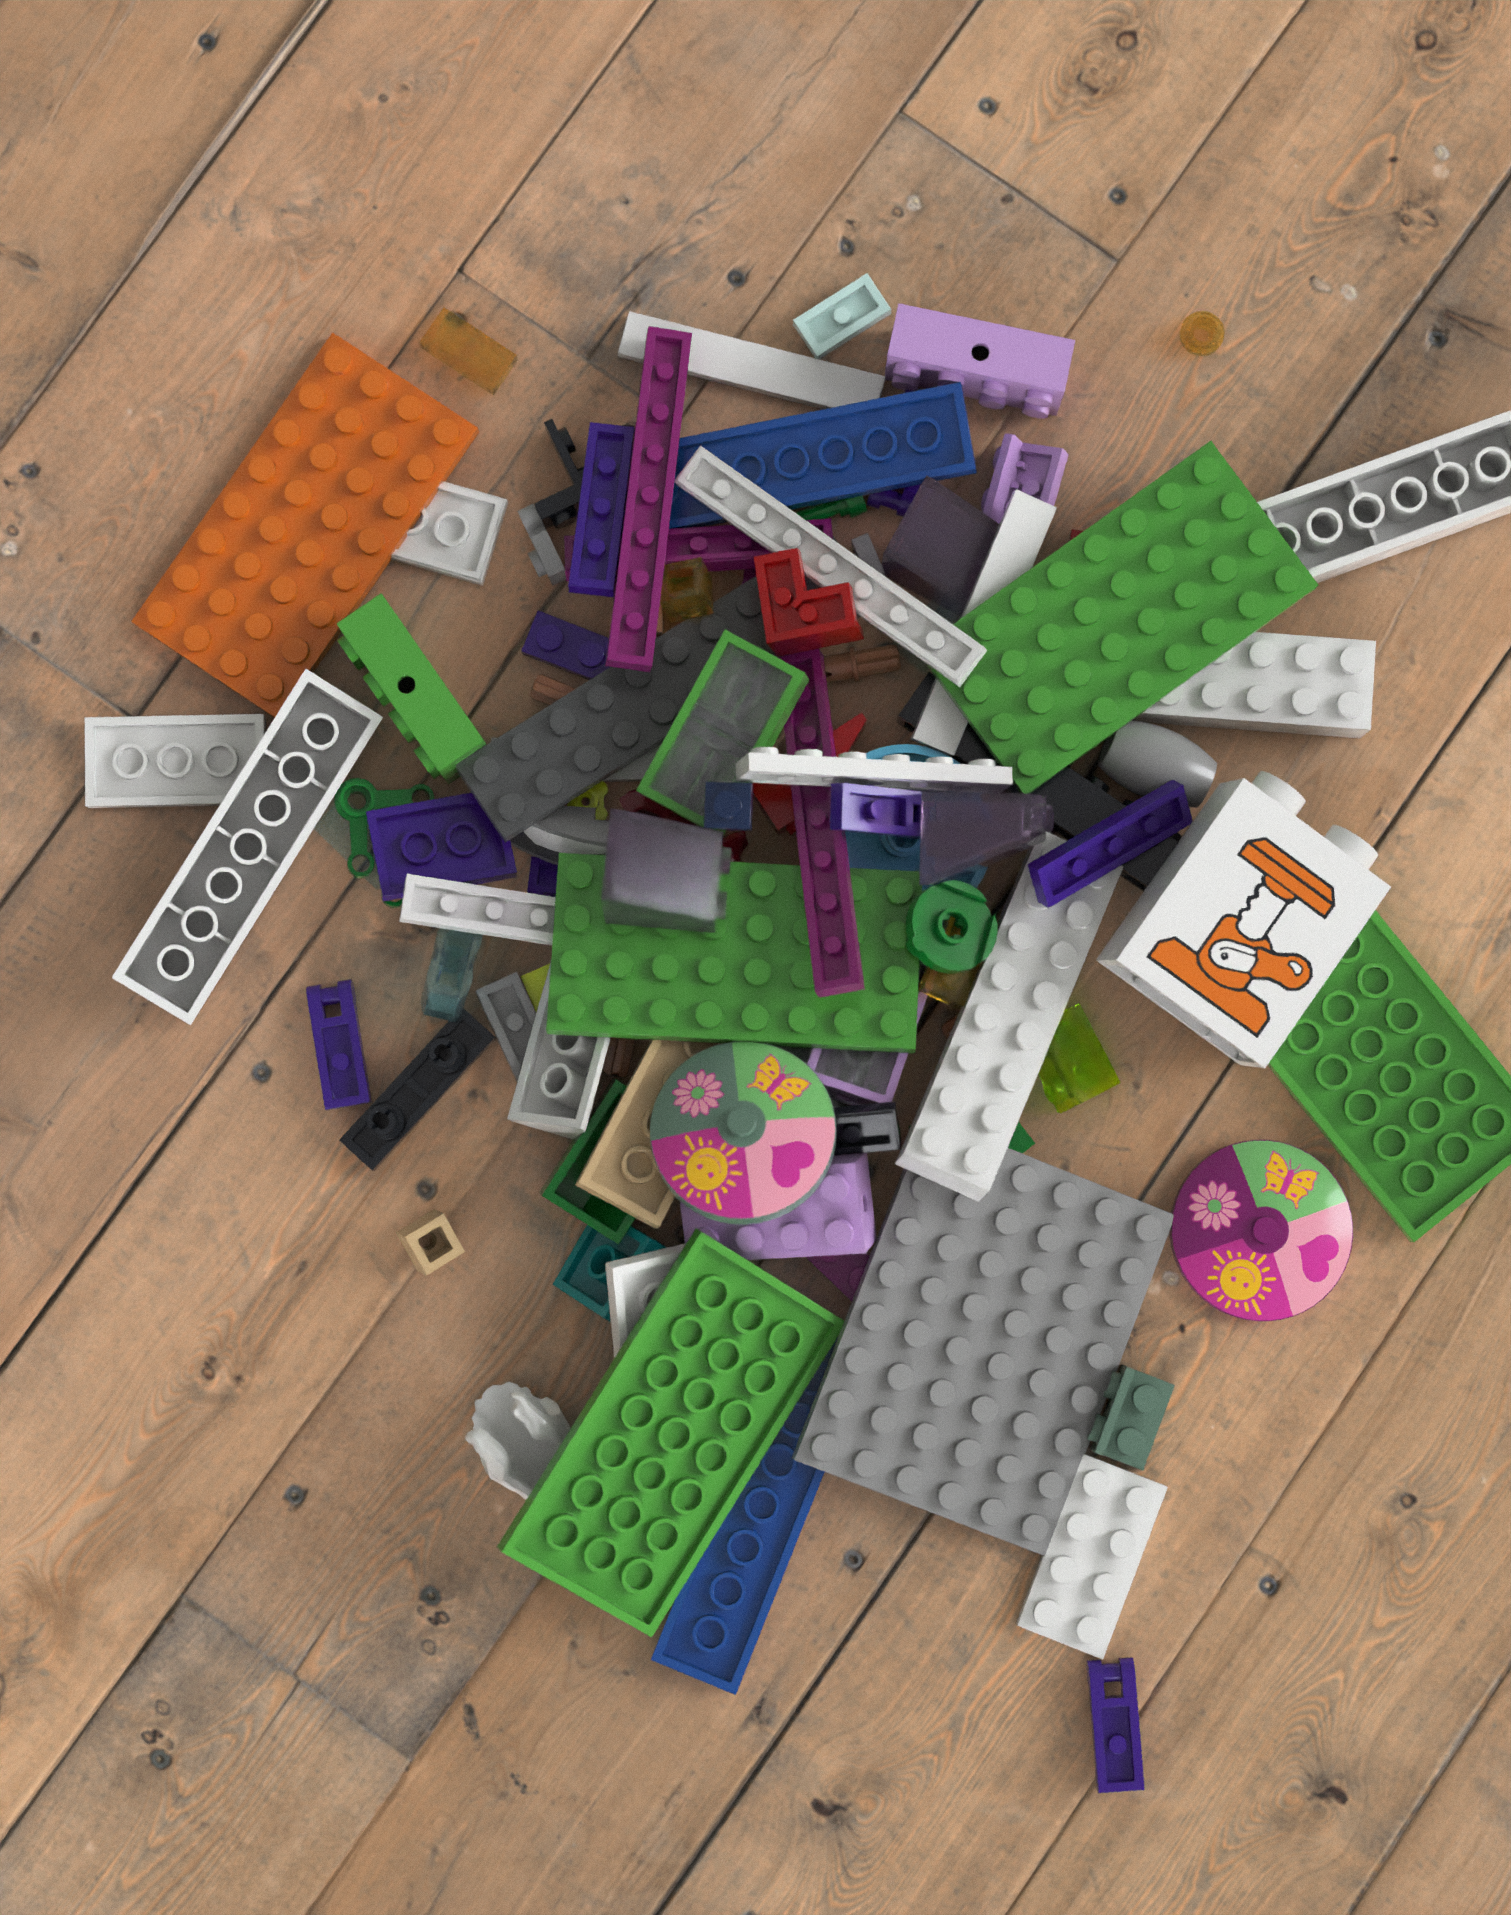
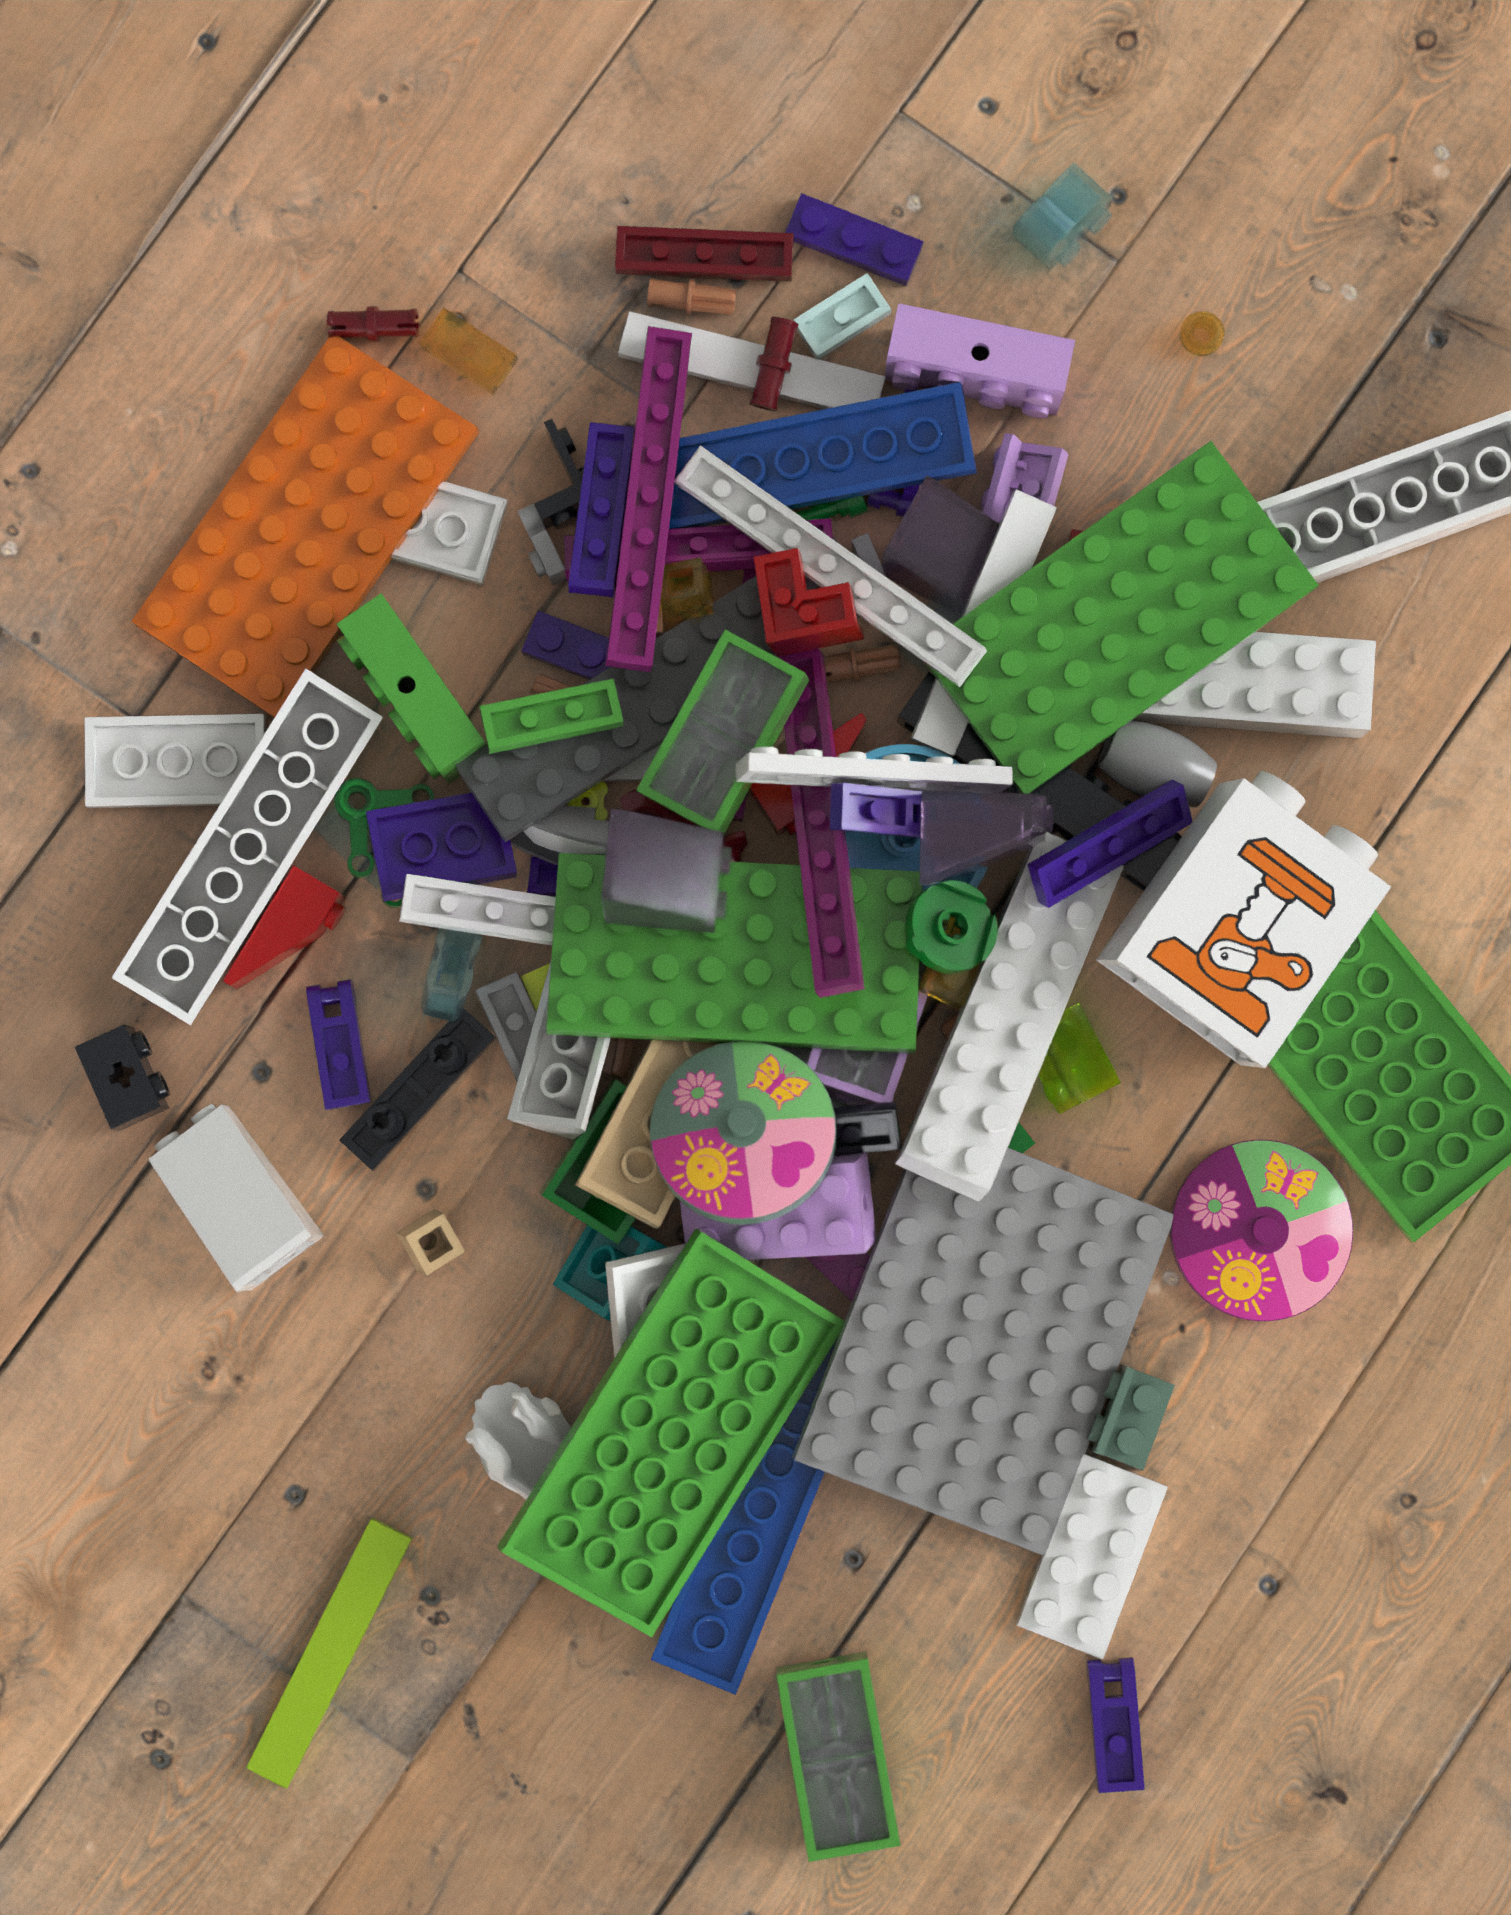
(103, 1064): none -> black brick
(234, 1197): none -> white slope
(293, 920): none -> red slope
(329, 1653): none -> lime tile
(373, 323): none -> dark red pin
(551, 716): none -> bright green plate
(691, 297): none -> nougat axle
(704, 253): none -> dark red plate
(728, 806): dark blue plate -> none
(774, 364): none -> dark red pin
(837, 1756): none -> clear brick
(854, 239): none -> dark purple plate
(1063, 217): none -> clear light blue brick

